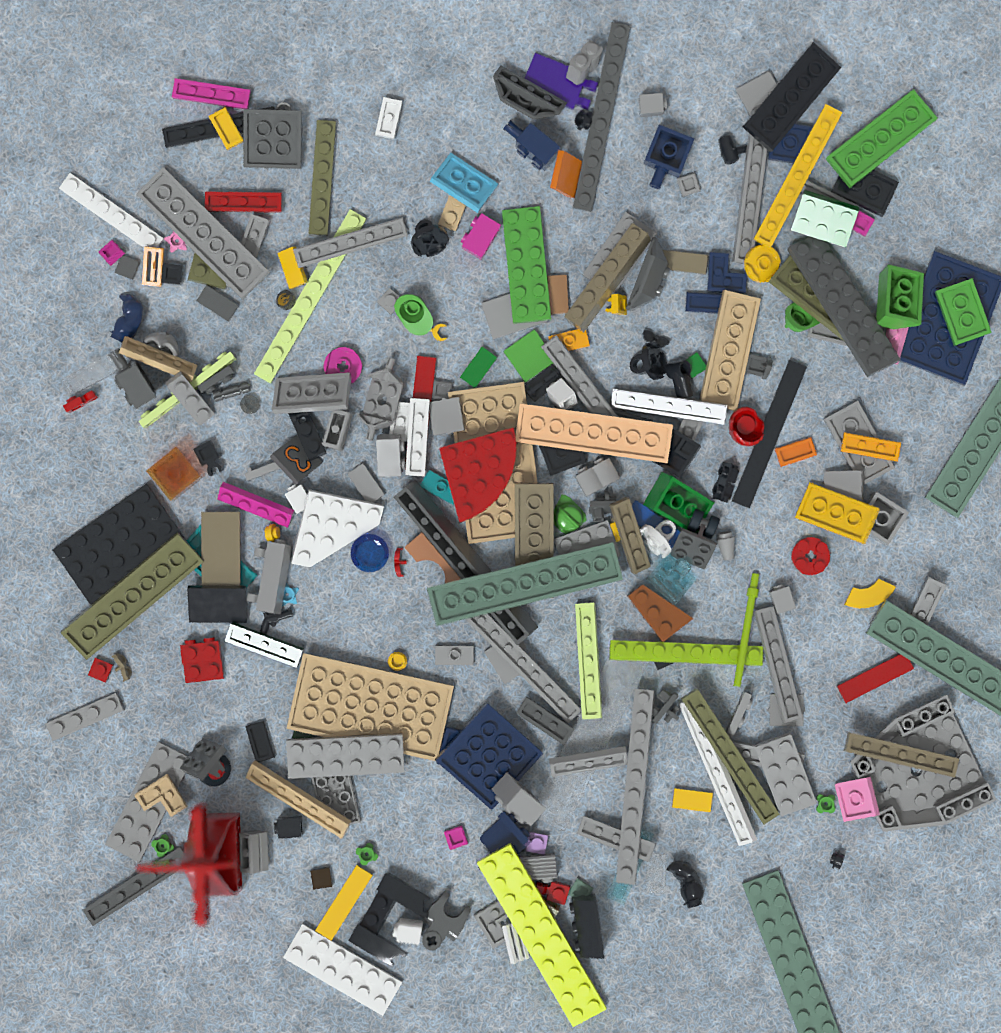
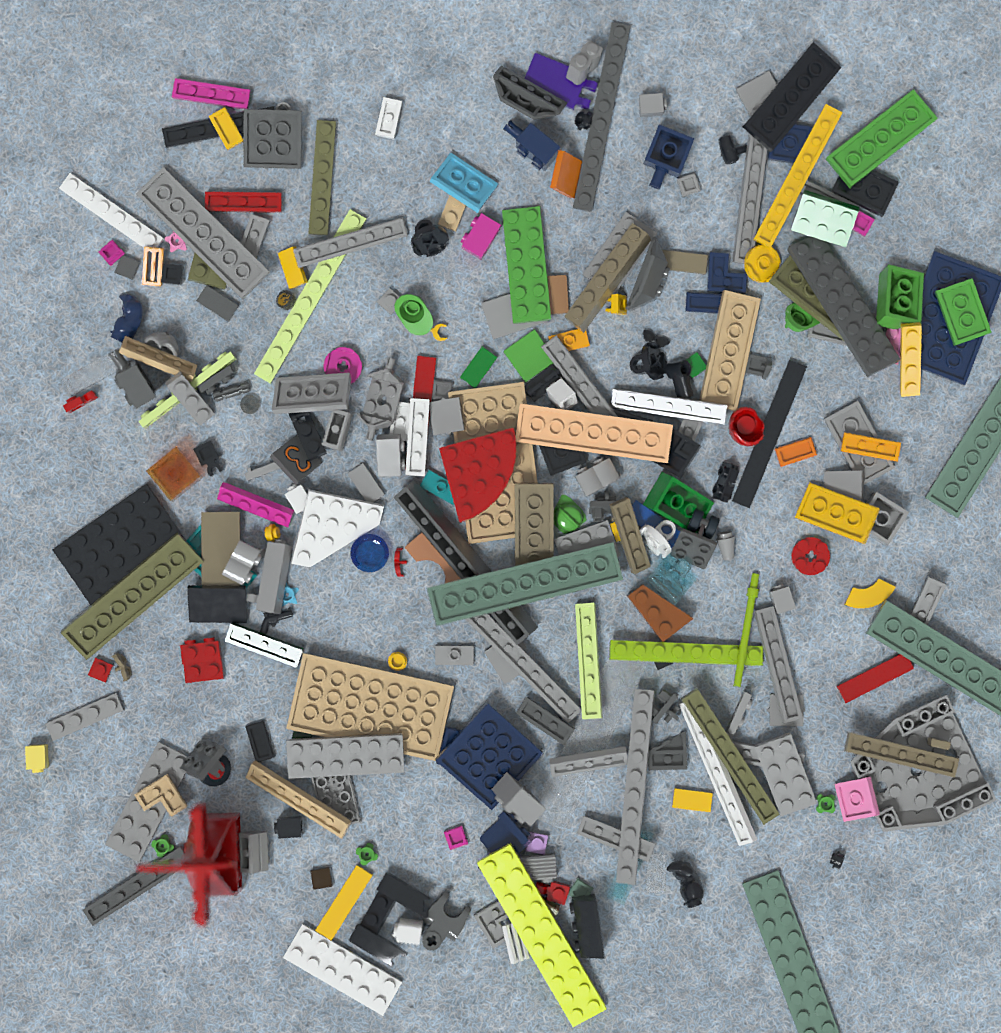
(37, 757): none -> light yellow brick
(242, 562): none -> light grey brick
(669, 755): none -> dark grey wing
(910, 359): none -> yellow plate
(938, 743): none -> dark tan tile

